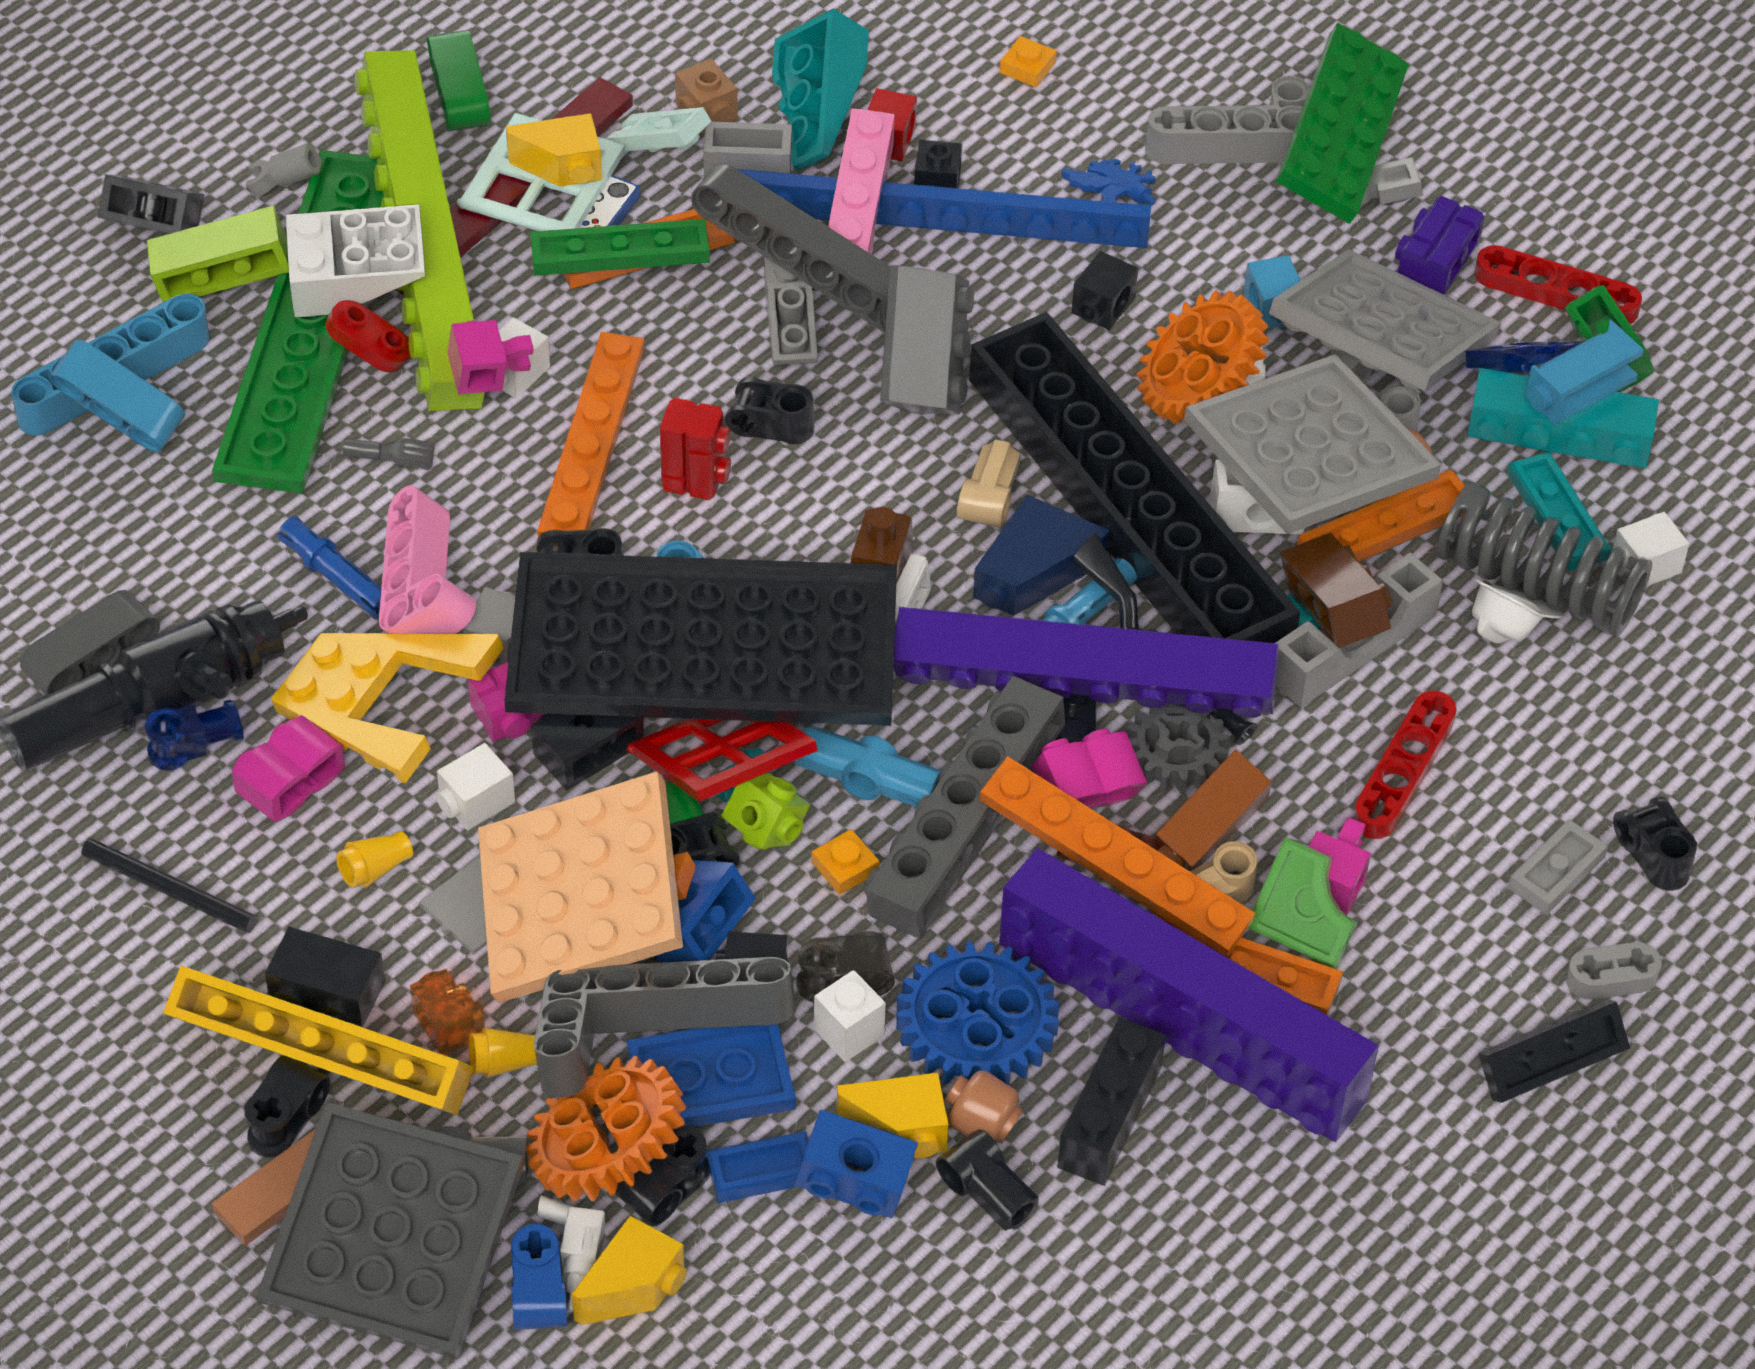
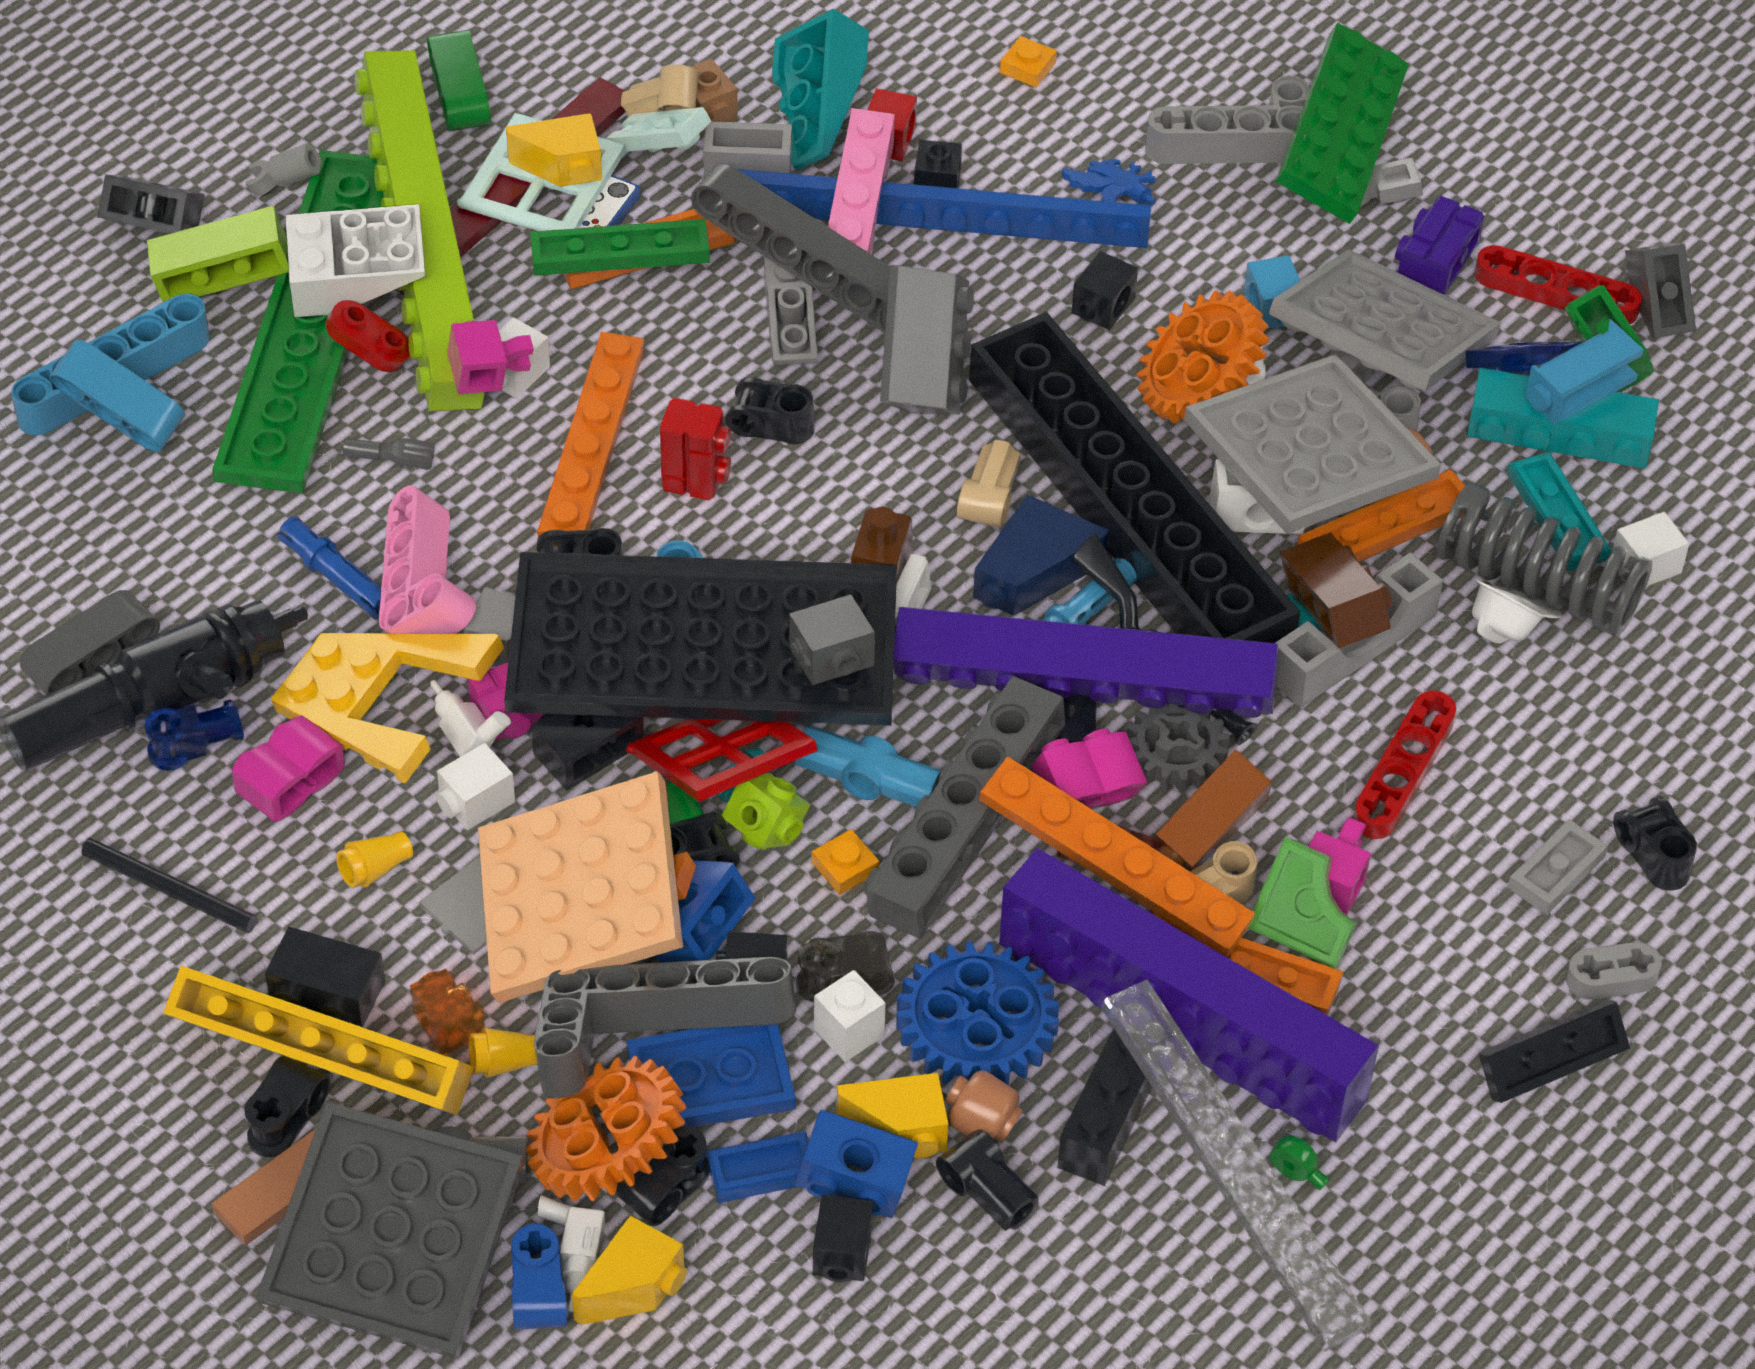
(465, 723): none -> white piece
(671, 91): none -> tan piece
(831, 639): none -> dark grey head
(842, 1238): none -> black brick
(1236, 1166): none -> clear plate
(1297, 1161): none -> green piece
(1665, 288): none -> dark grey slope

